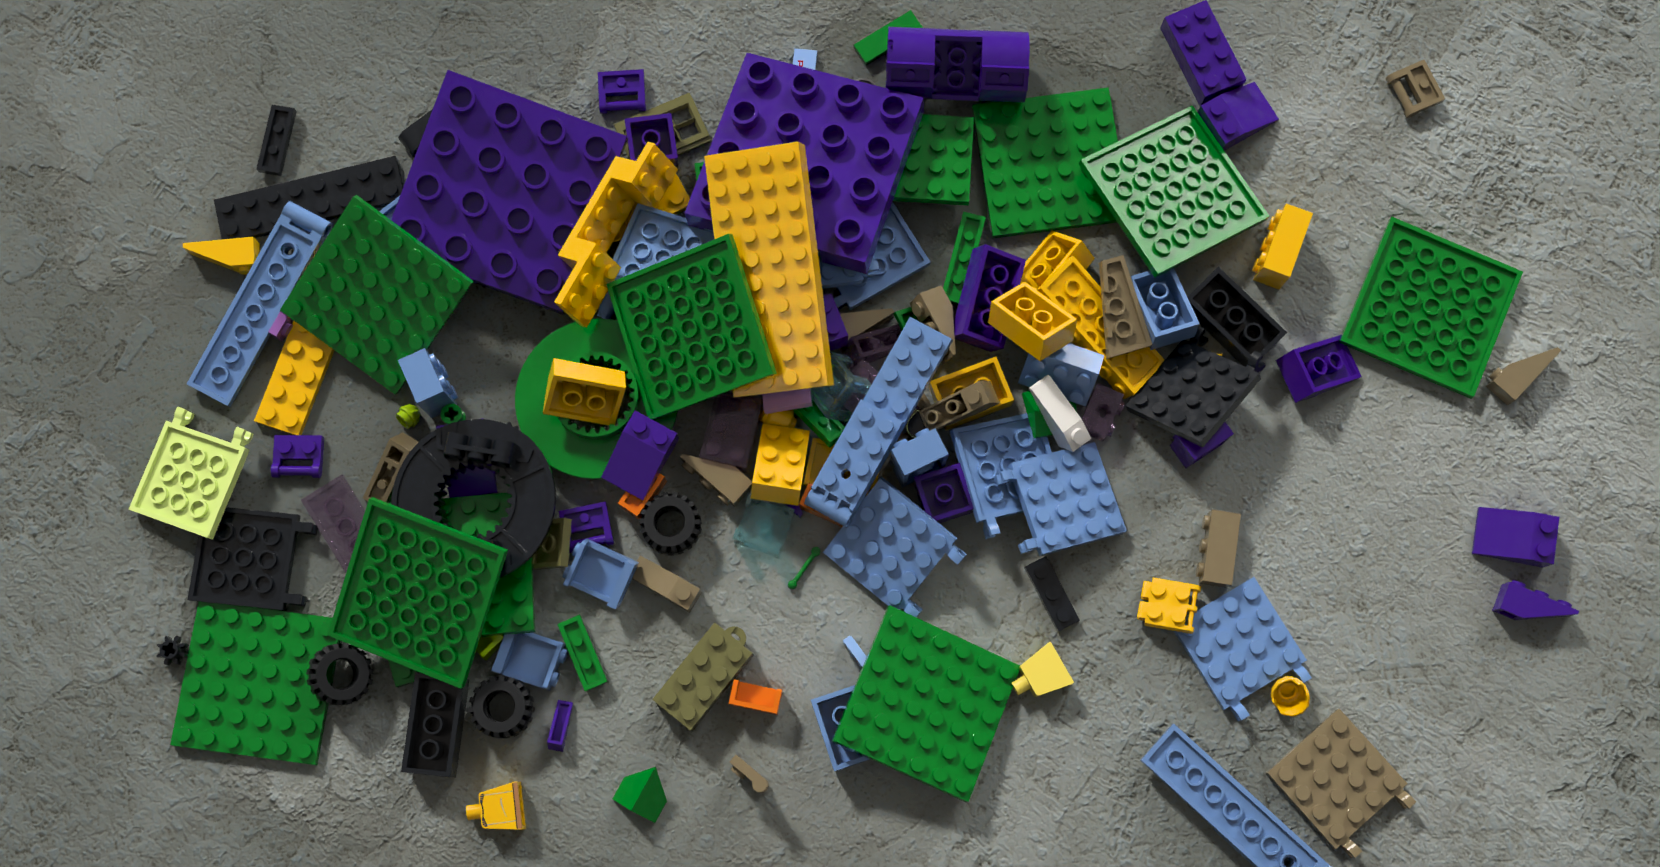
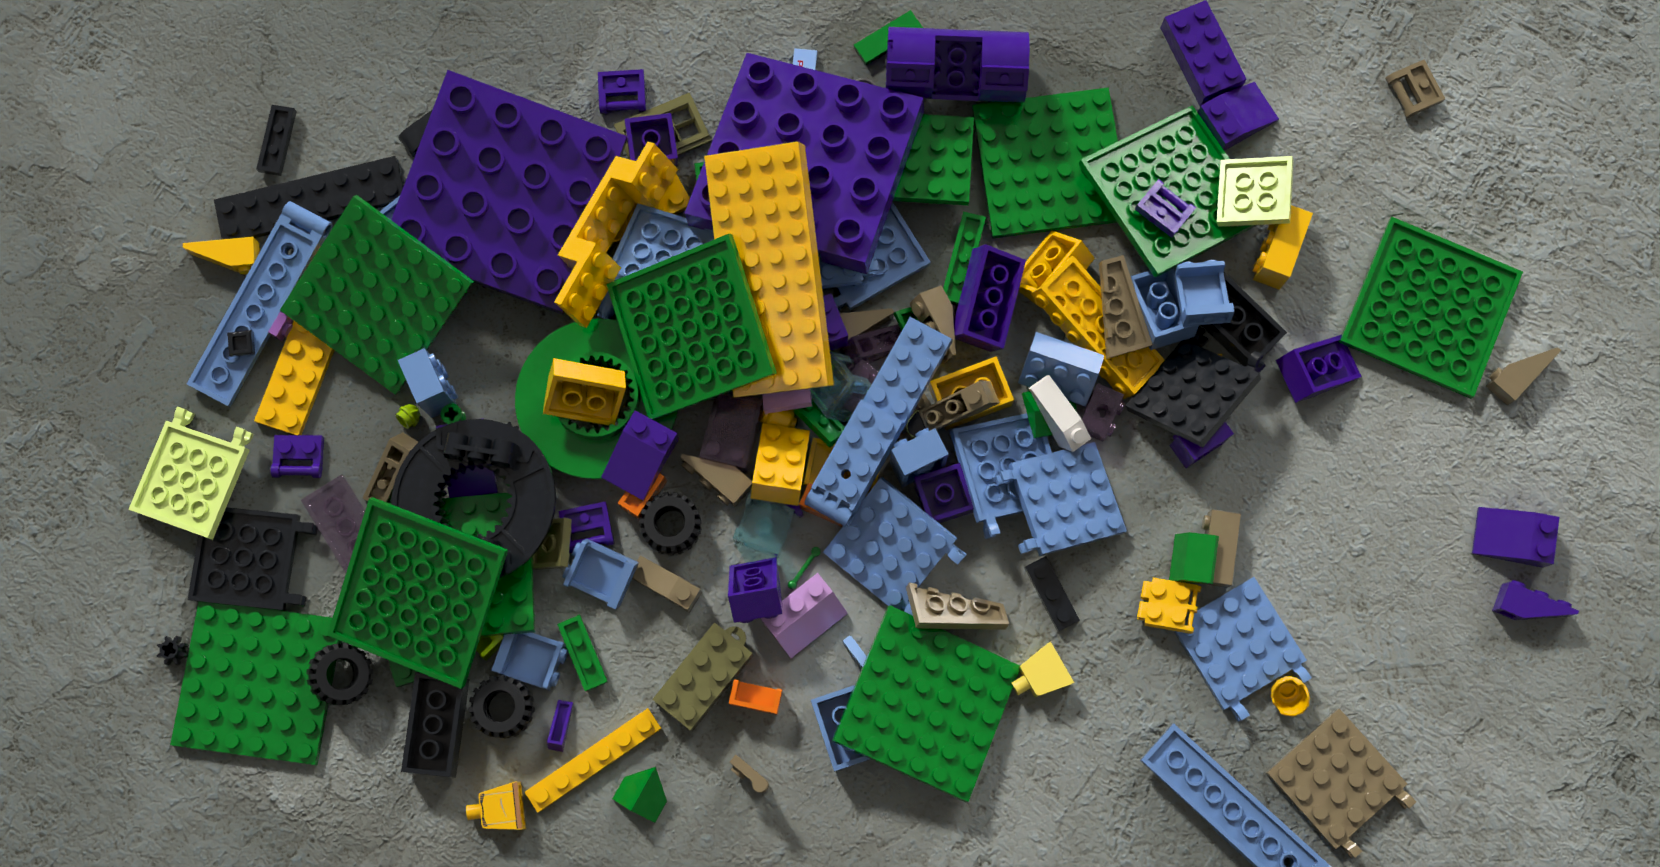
(241, 343): none -> black tile
(593, 760): none -> yellow plate
(754, 590): none -> dark purple slope
(805, 615): none -> lavender slope
(953, 611): none -> dark tan wing
(1032, 321): yellow brick -> none
(1161, 212): none -> plate
(1194, 558): none -> green slope
(1202, 293): none -> medium blue panel
(1255, 191): none -> yellowish green plate

